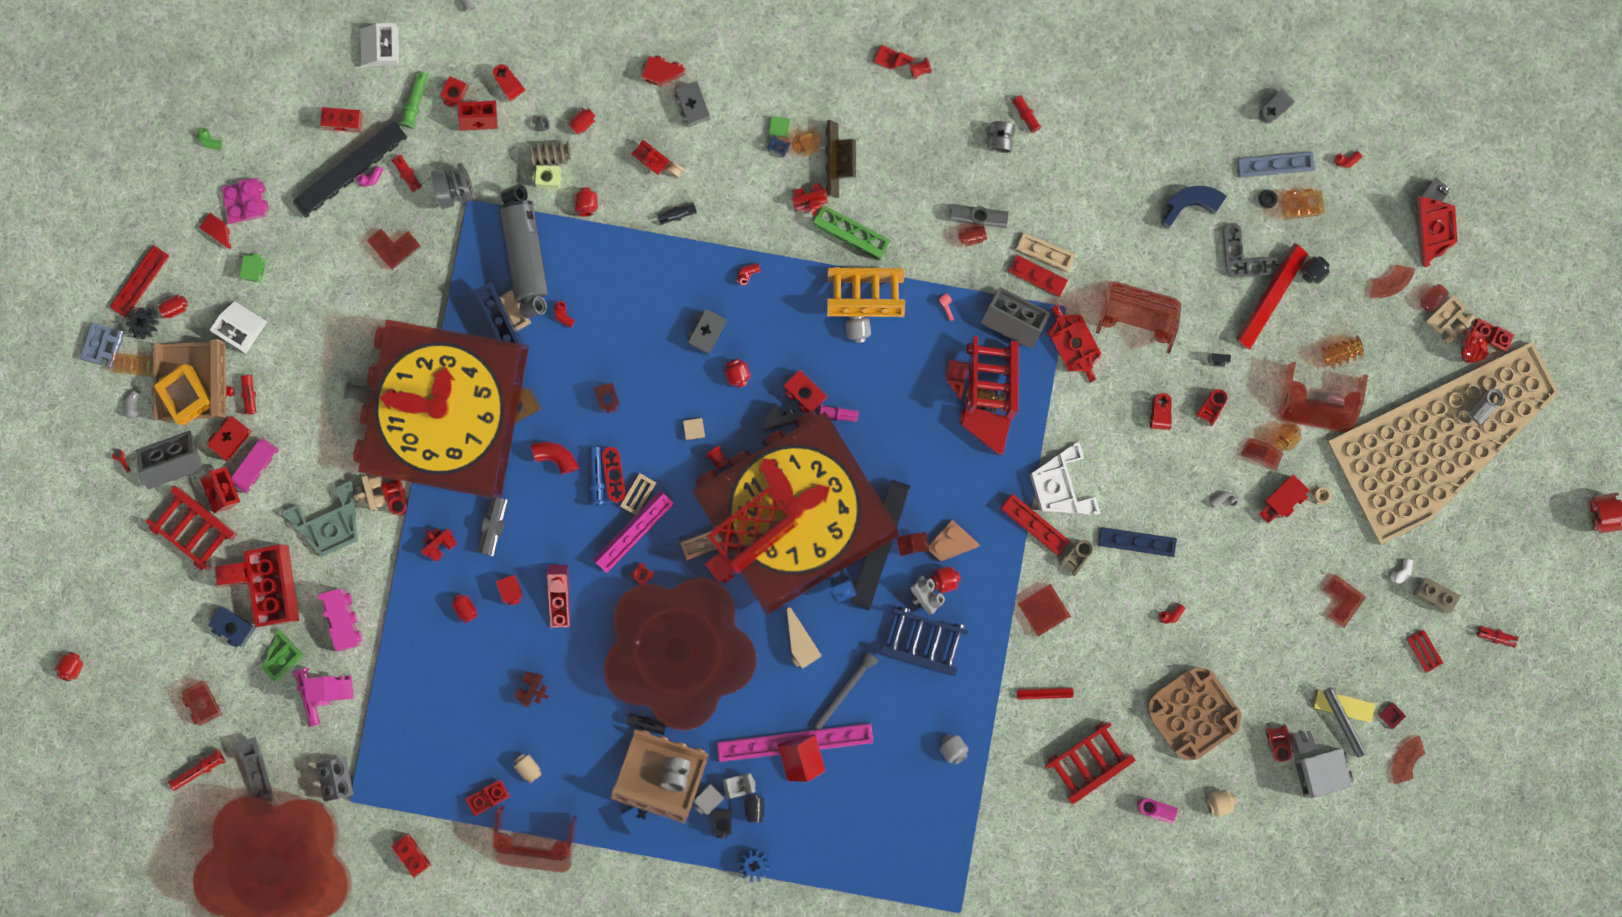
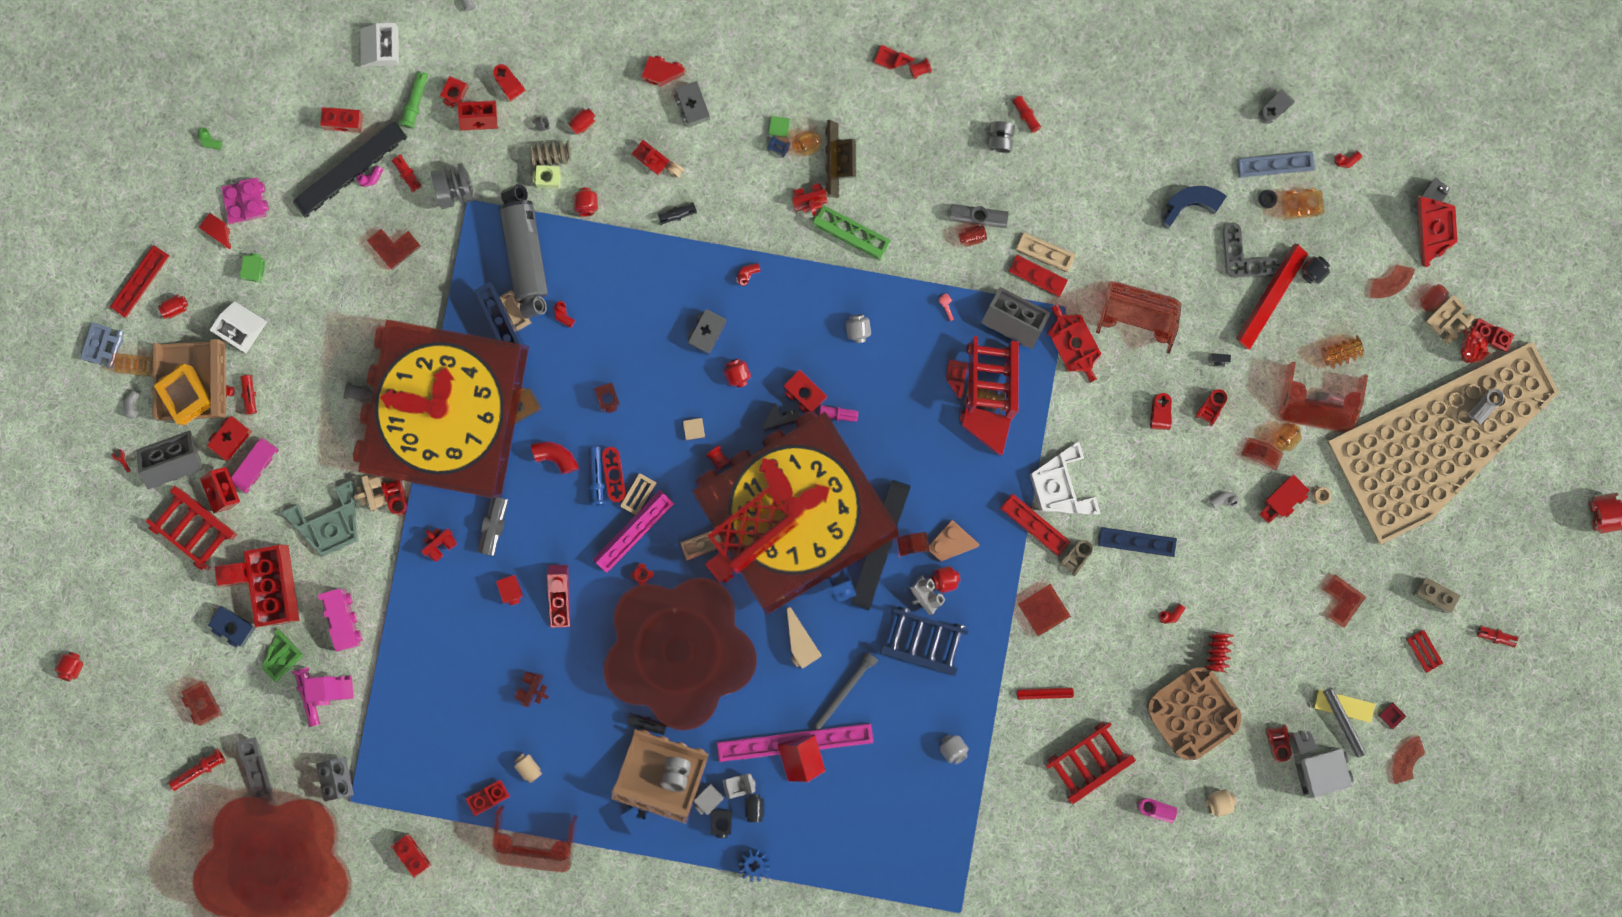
(149, 324): black gear -> none
(464, 608): red brick -> none
(865, 307): light orange fence -> none
(1219, 652): none -> red piece
(1403, 574): white arm -> none

